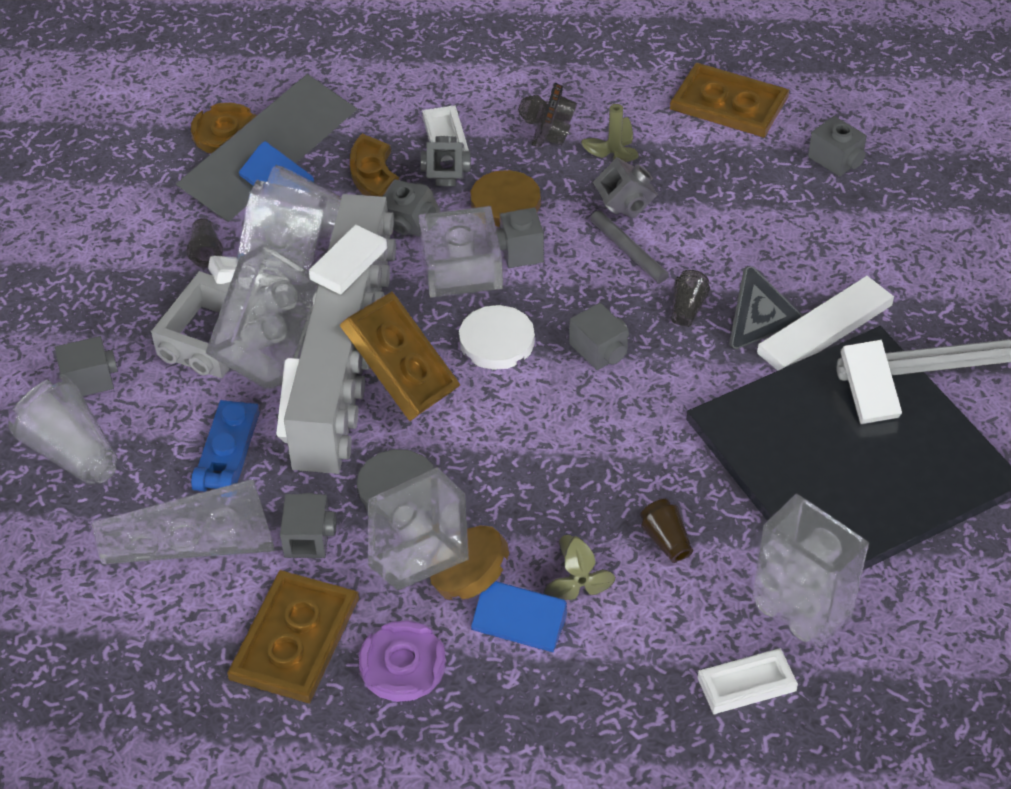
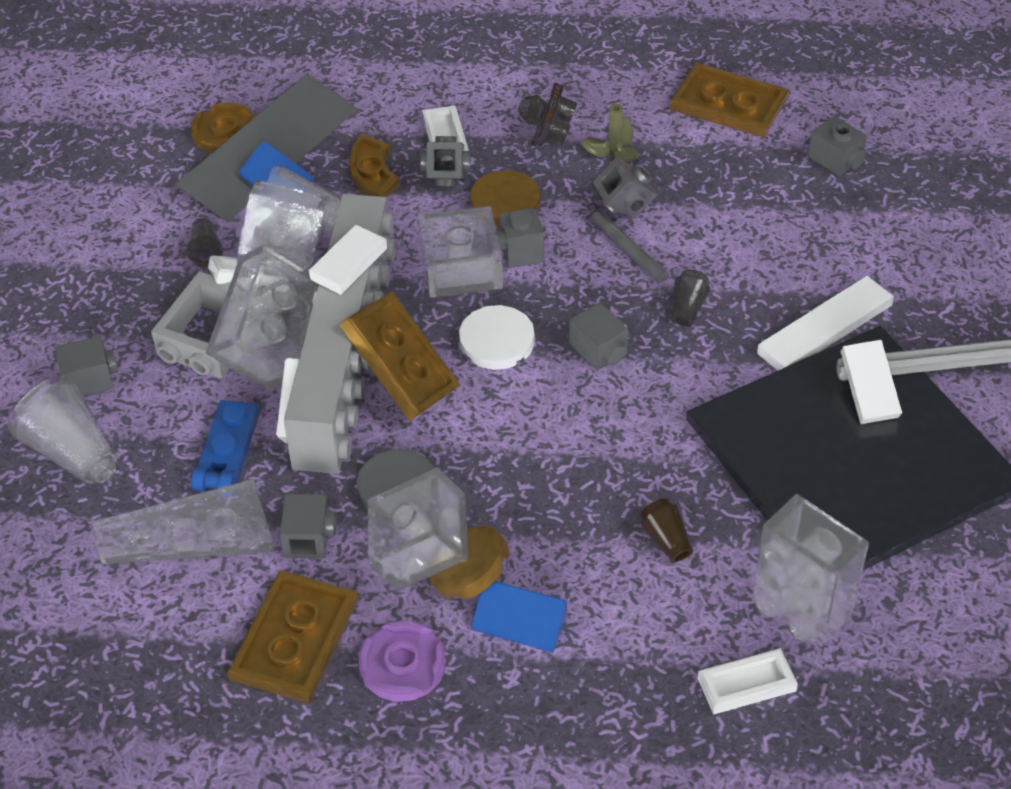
(408, 202): dark grey brick -> none
(579, 563): olive plant -> none
(759, 310): black piece -> none

